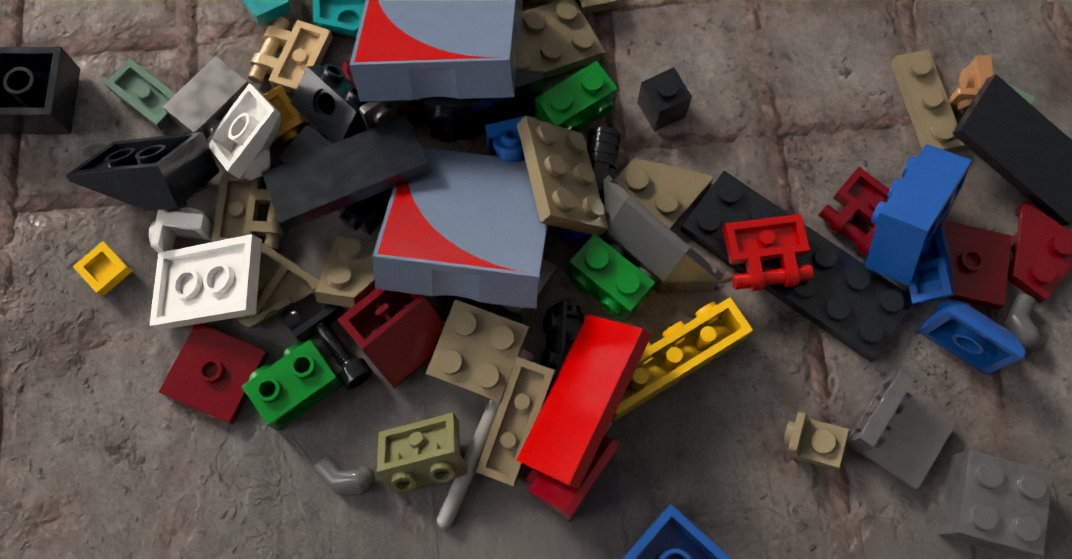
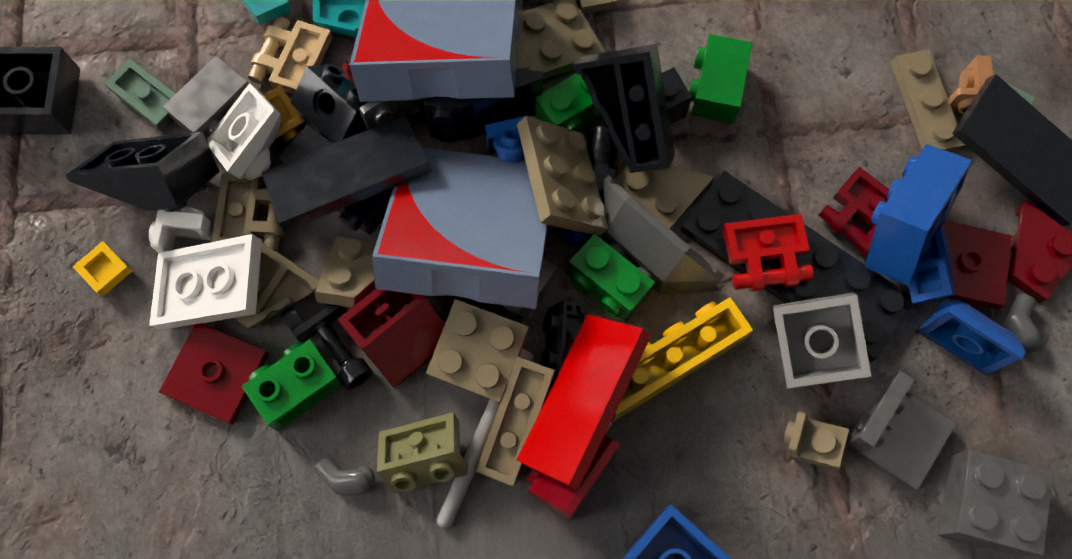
(633, 102): none -> black wedge
(721, 78): none -> green brick
(822, 340): none -> light grey brick

